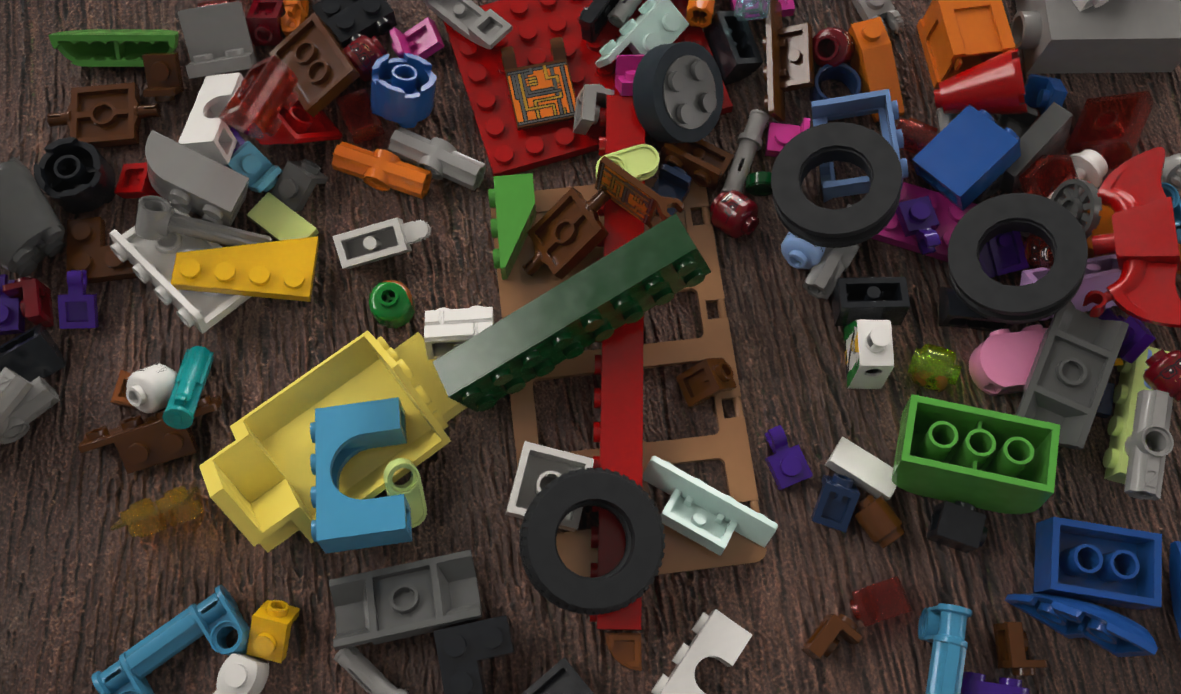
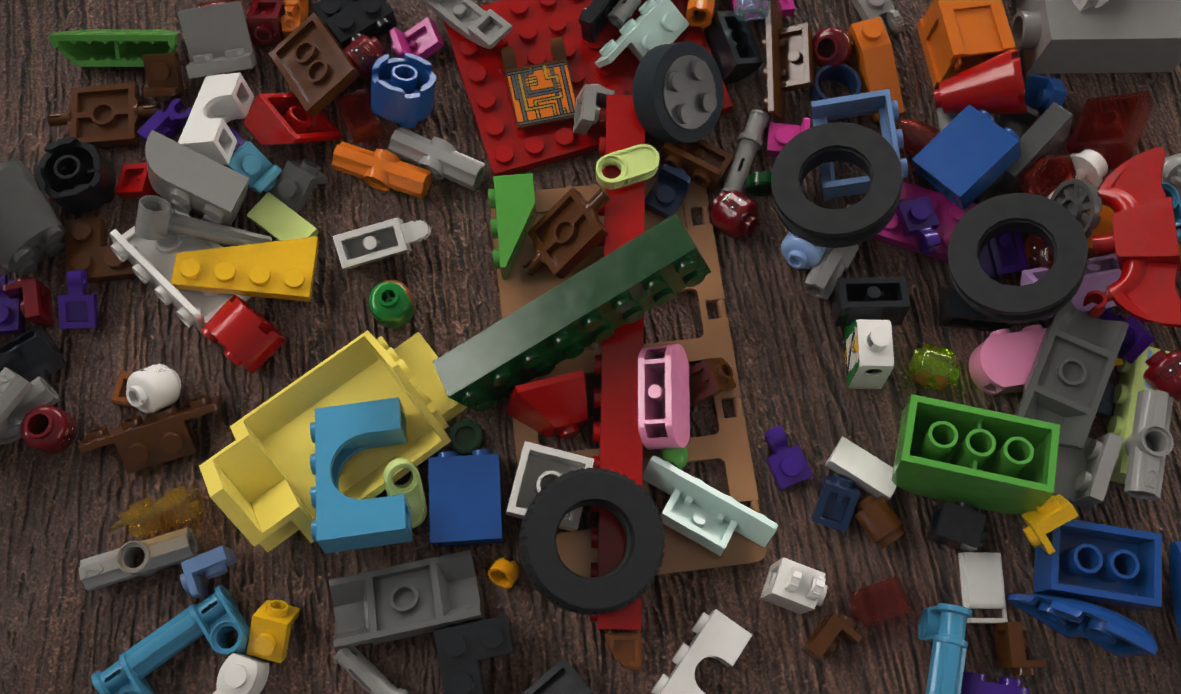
(48, 429): none -> dark red head
(119, 563): none -> light grey piece
(166, 122): none -> dark purple plate
(188, 387): teal piece -> none
(208, 564): none -> medium blue bracket
(244, 334): none -> red brick
(261, 97): clear red brick -> none
(451, 327): white brick -> none
(465, 499): none -> blue brick
(466, 437): none -> dark green tile
(504, 573): none -> light orange hinge
(551, 404): none -> red slope
(625, 71): dark pink bracket -> none
(633, 194): flag -> none
(663, 397): none -> bright pink brick
(675, 456): none -> bright green hinge
(794, 586): none -> white hinge
(982, 584): none -> white piece
(1047, 517): none -> yellow bracket
(1086, 473): none -> light grey bracket

